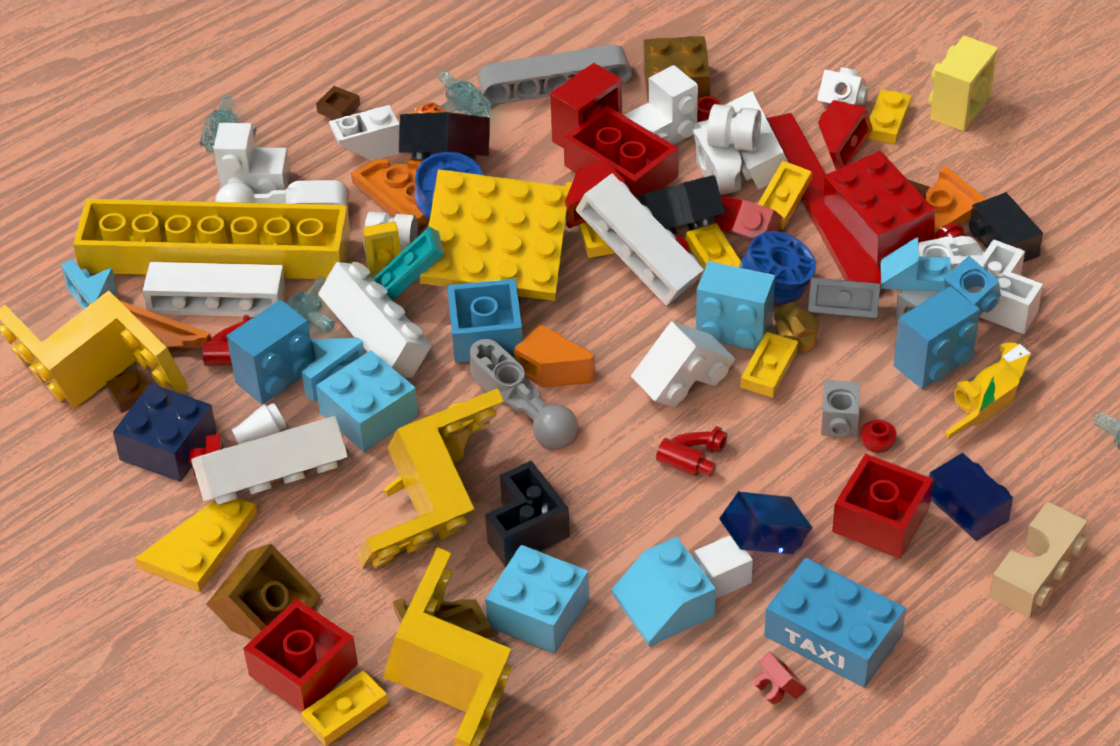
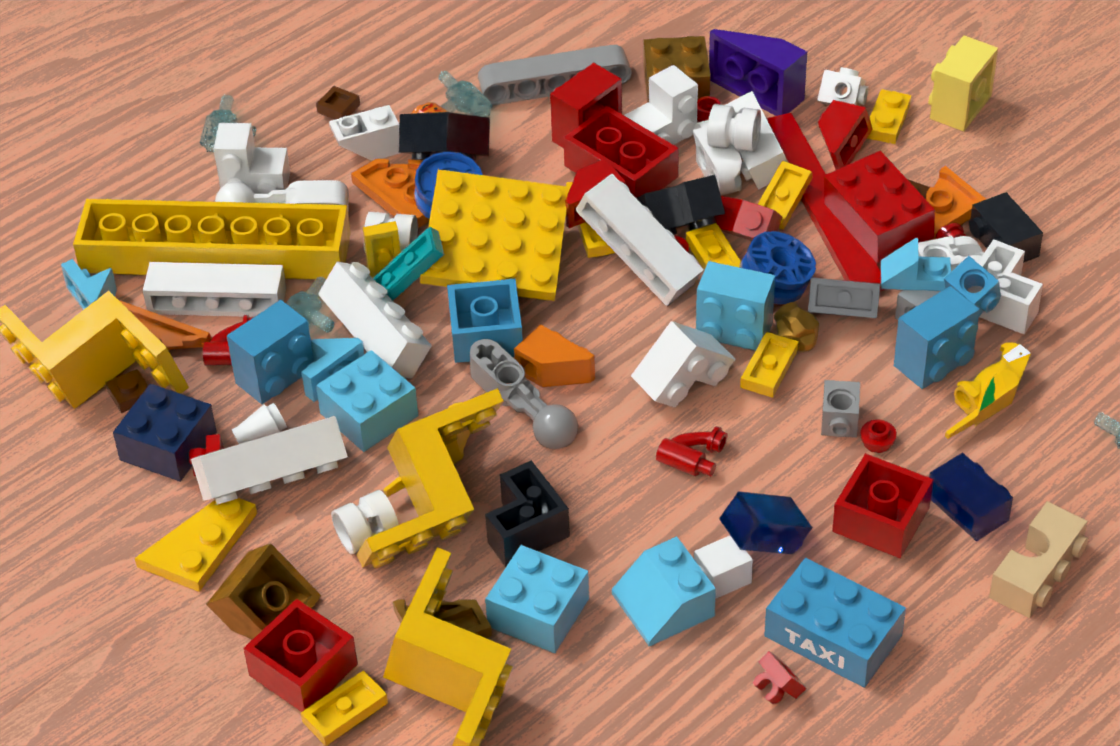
(352, 523): none -> white wheel
(761, 65): none -> dark purple slope

